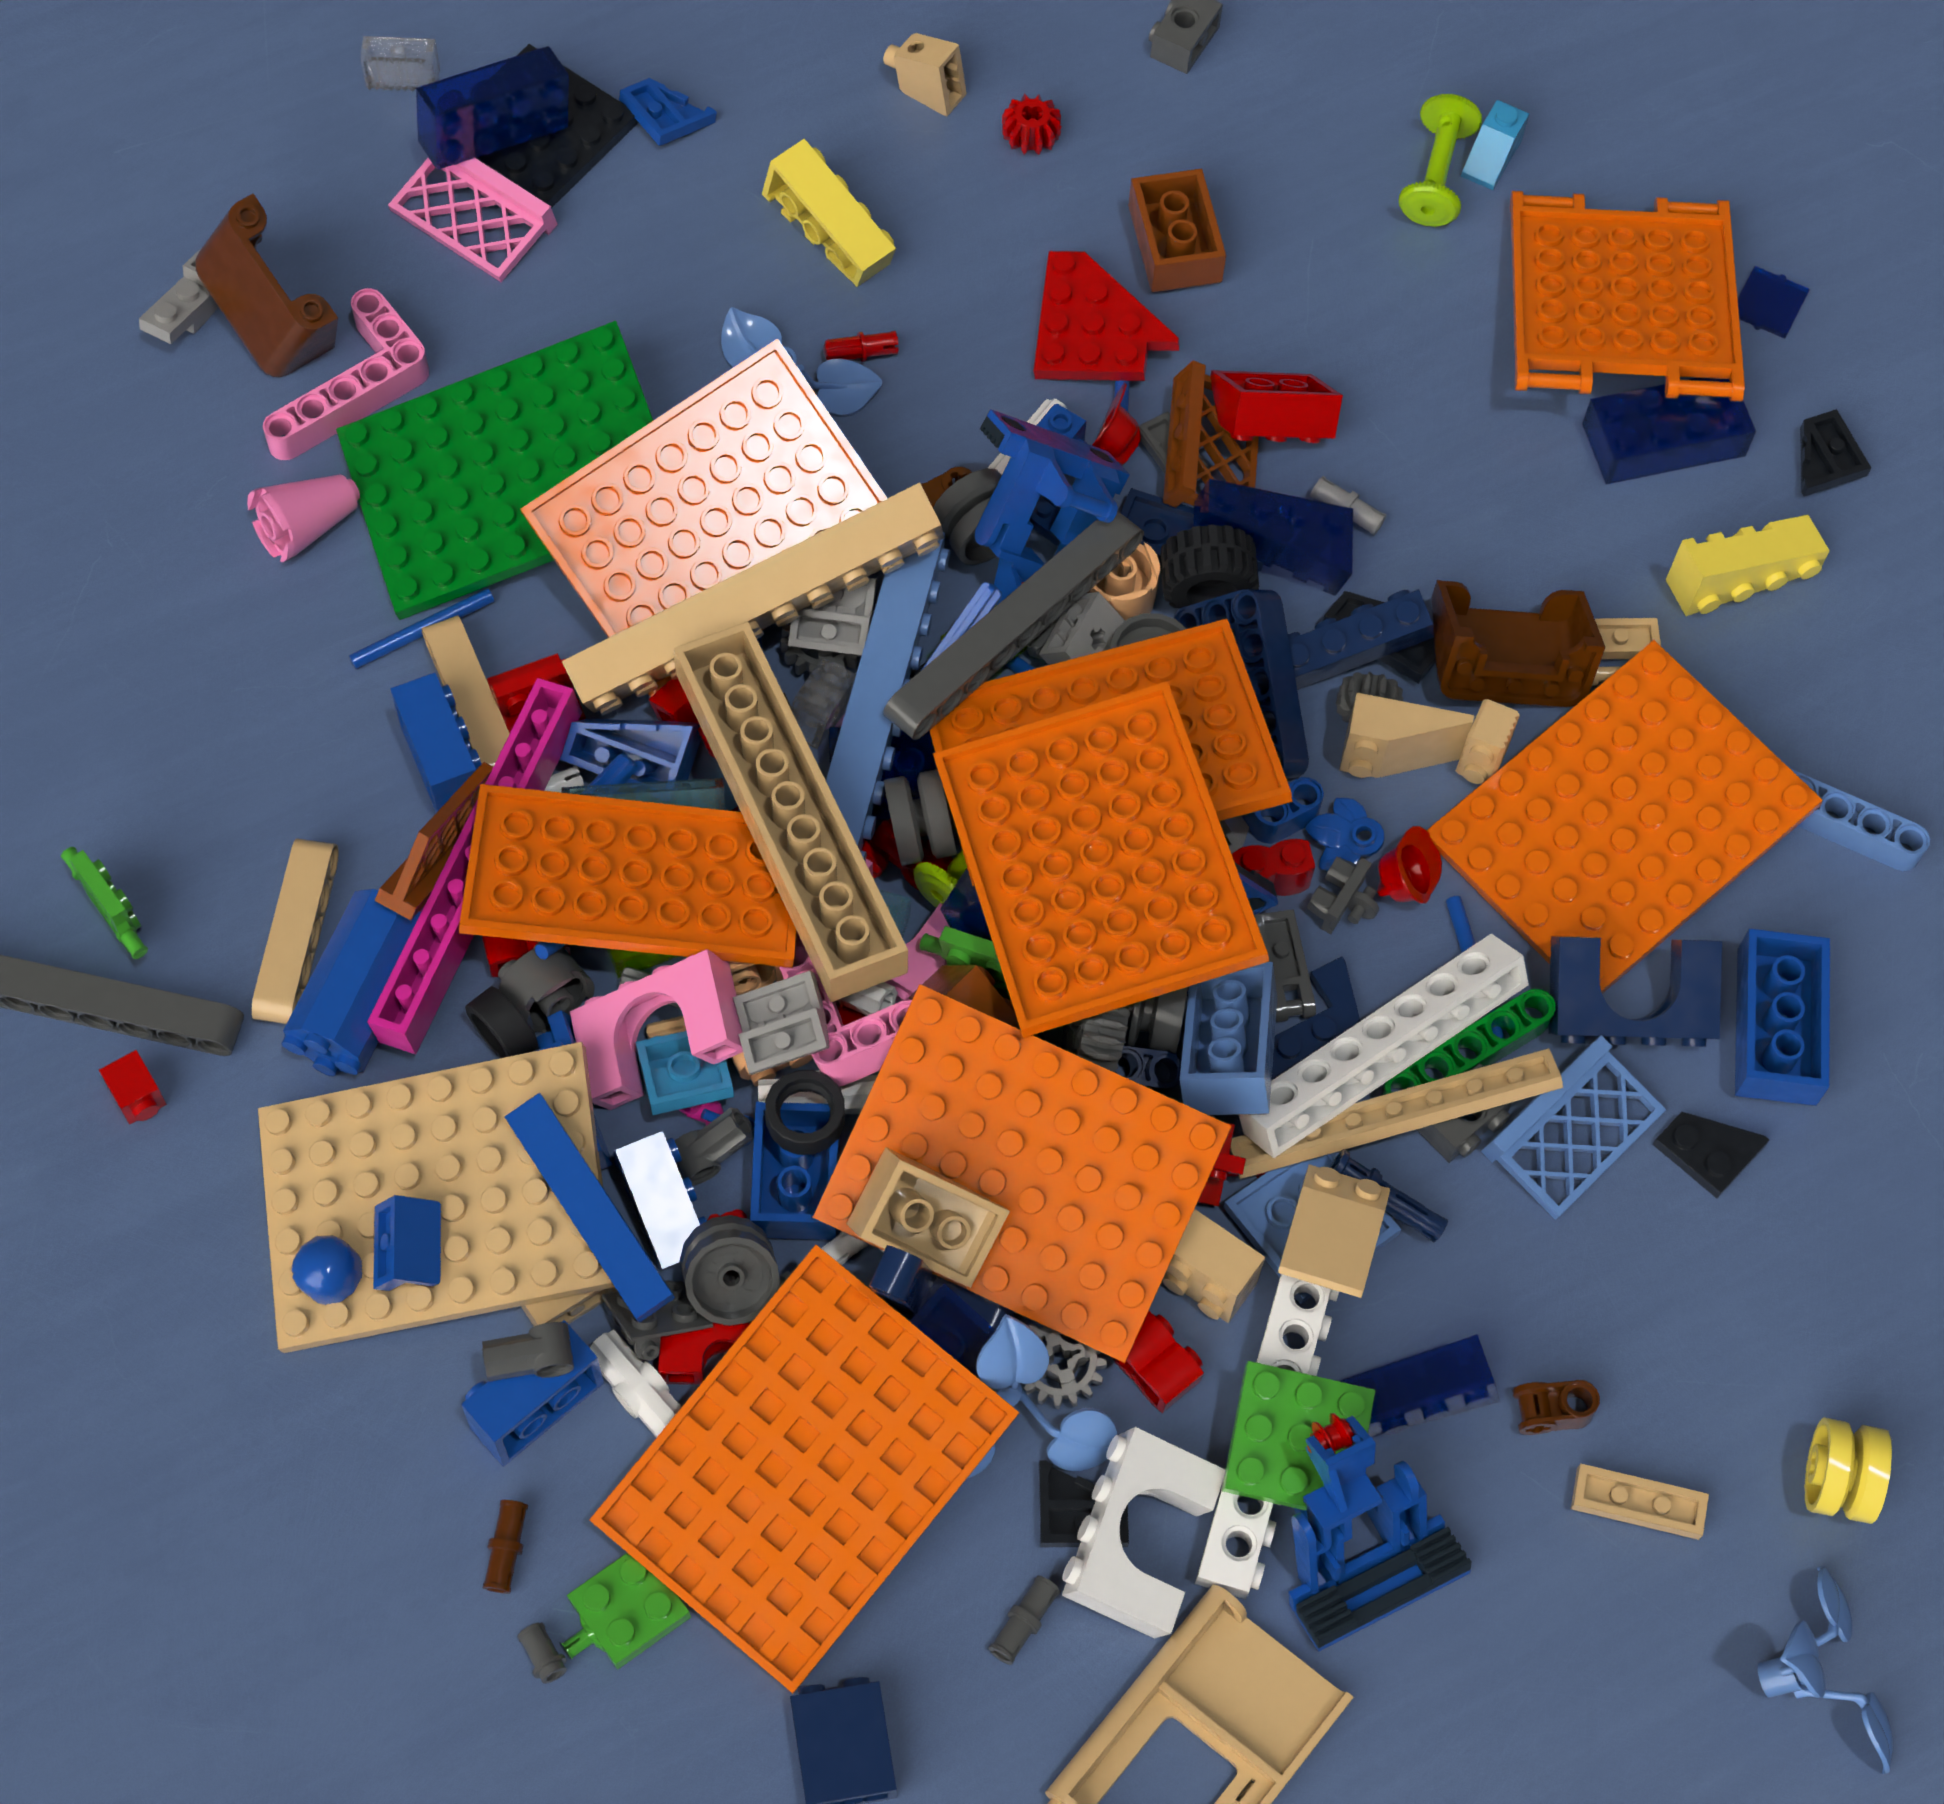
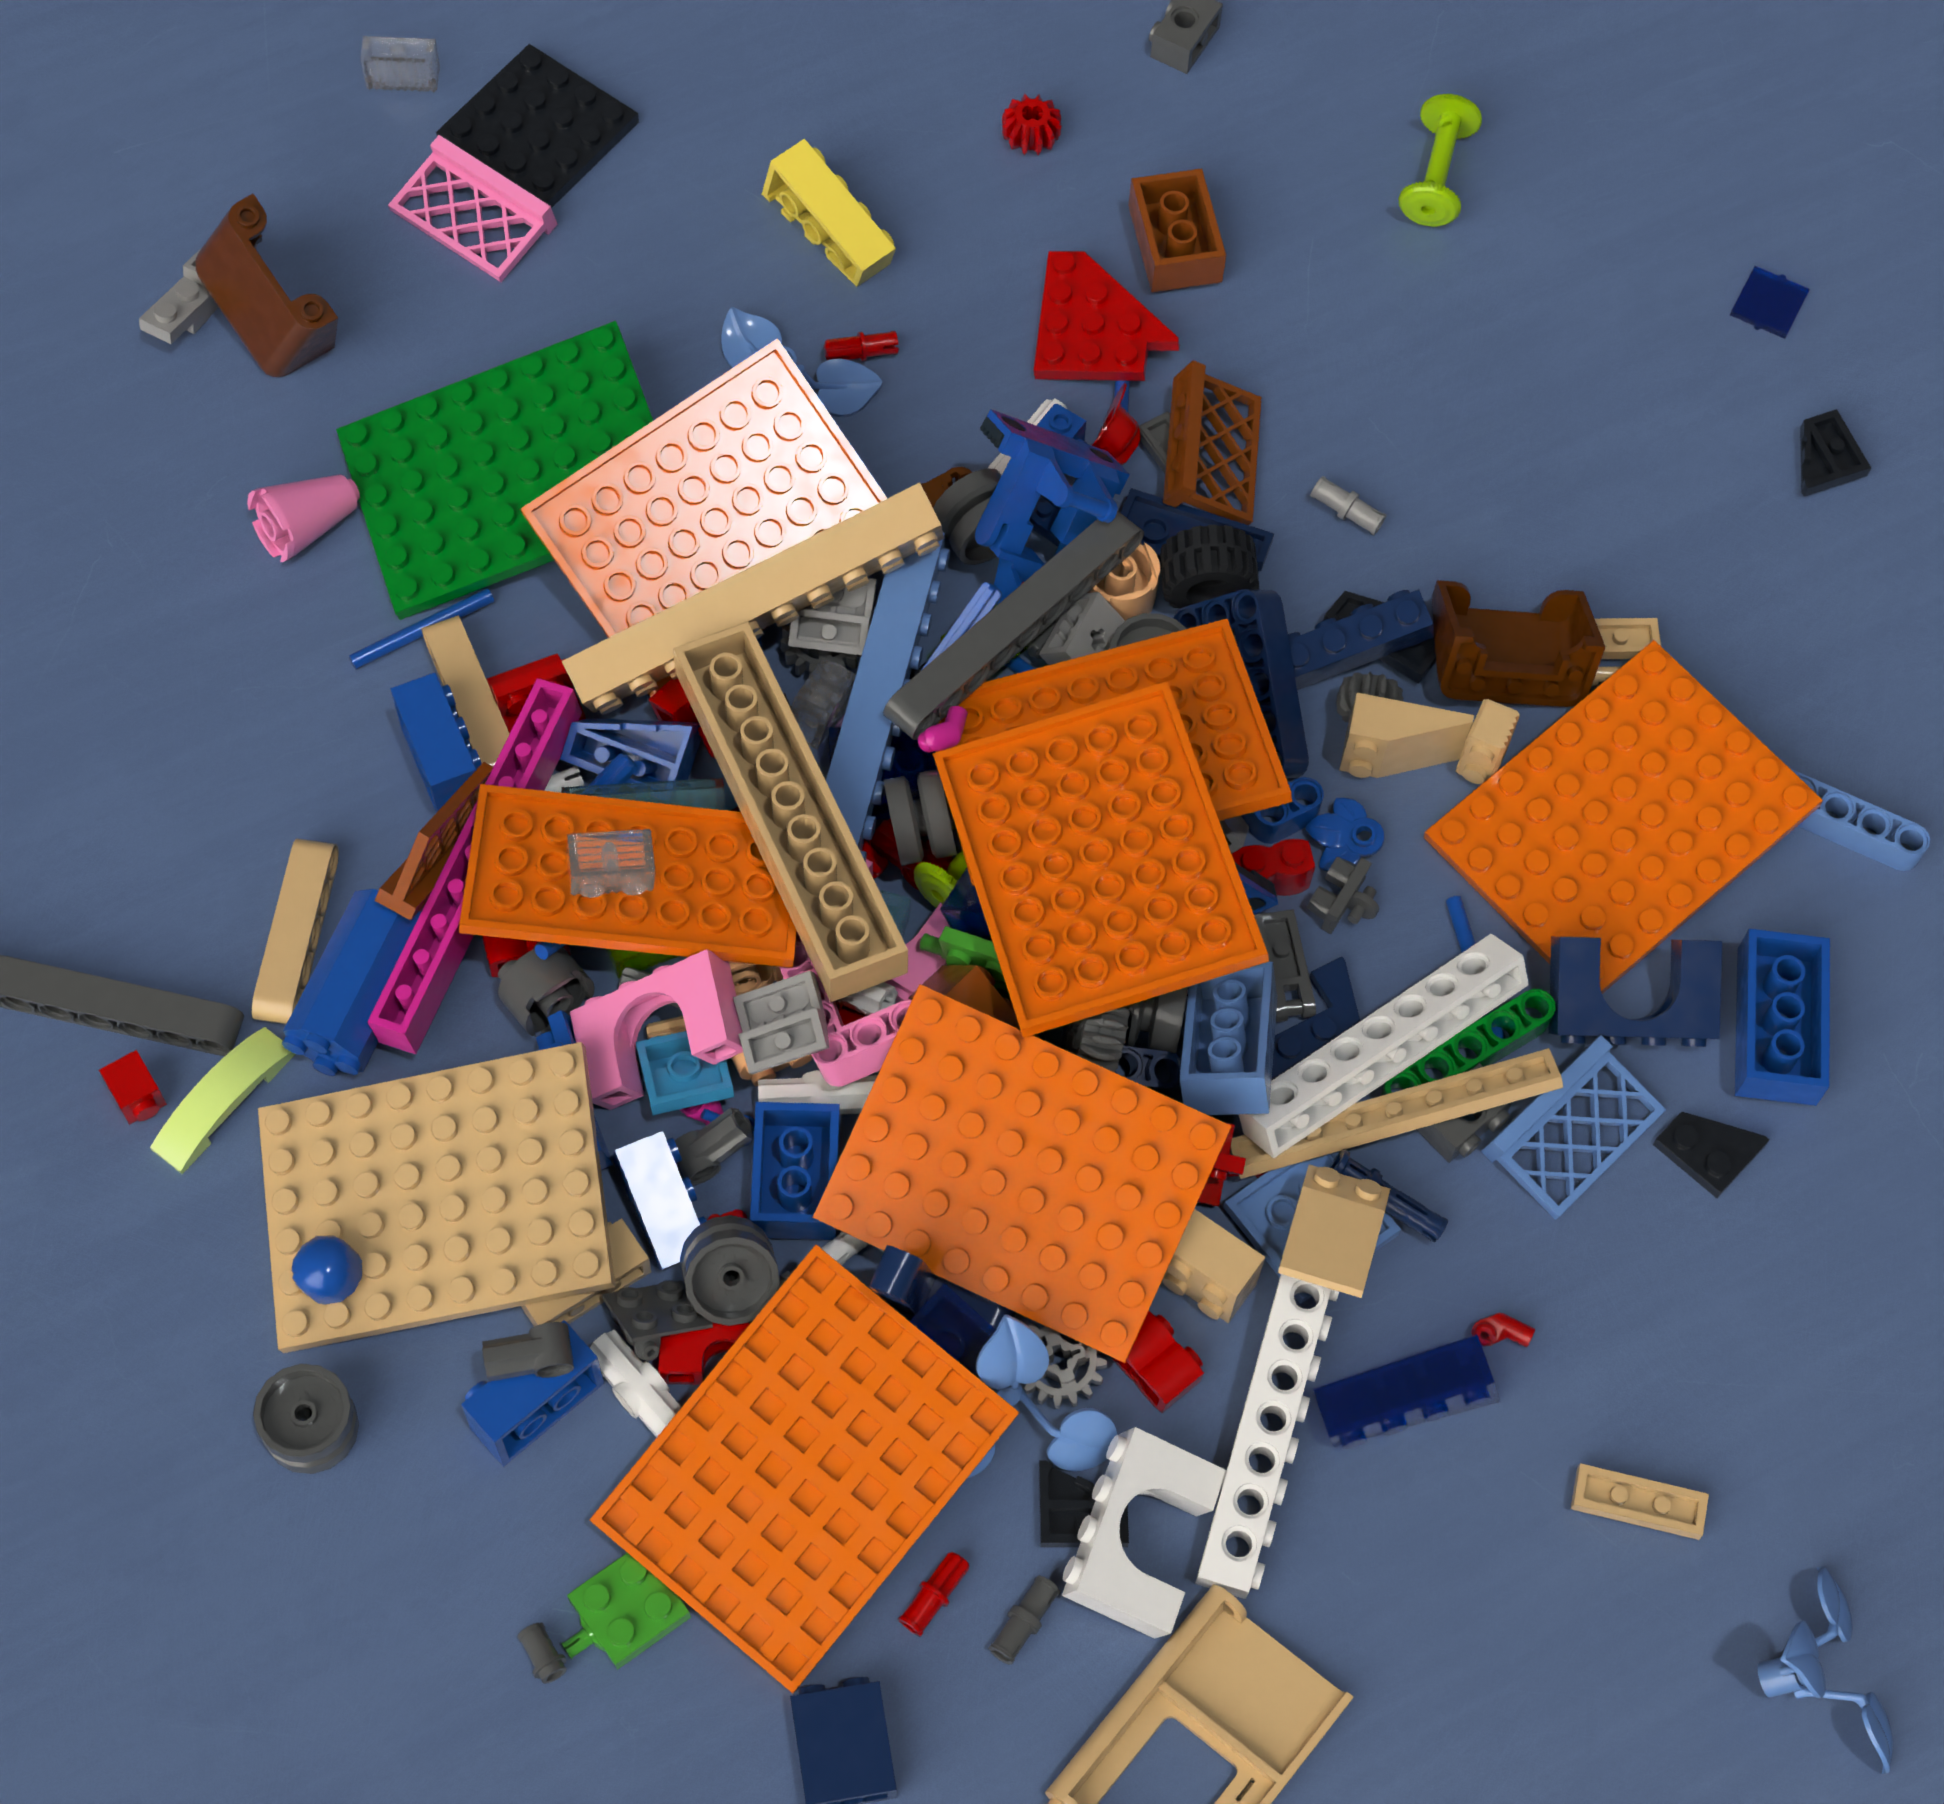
(110, 902): bright green plate -> none
(217, 1096): none -> yellowish green slope
(306, 1418): none -> dark grey wheel
(376, 323): bright pink beam -> none
(407, 1242): blue panel -> none
(492, 107): clear blue brick -> none
(501, 1024): black tyre -> none
(505, 1546): reddish brown pin -> none
(590, 1208): blue tile -> none
(610, 862): none -> clear brick
(664, 112): blue wing -> none
(805, 1082): black tyre -> none
(927, 1217): tan slope -> none
(929, 71): tan torso -> none
(934, 1593): none -> red axle
(946, 734): none -> dark pink arm
(1271, 1428): bright green plate -> none
(1275, 405): red slope -> none
(1288, 530): clear blue wedge -> none
(1410, 868): red piece -> none
(1410, 1564): blue container -> none
(1495, 144): dark azure slope -> none
(1500, 1327): none -> red arm
(1546, 1406): reddish brown piece -> none
(1625, 295): orange plate -> none
(1650, 434): clear blue brick -> none
(1744, 564): light yellow wedge -> none
(1848, 1470): light yellow wheel -> none

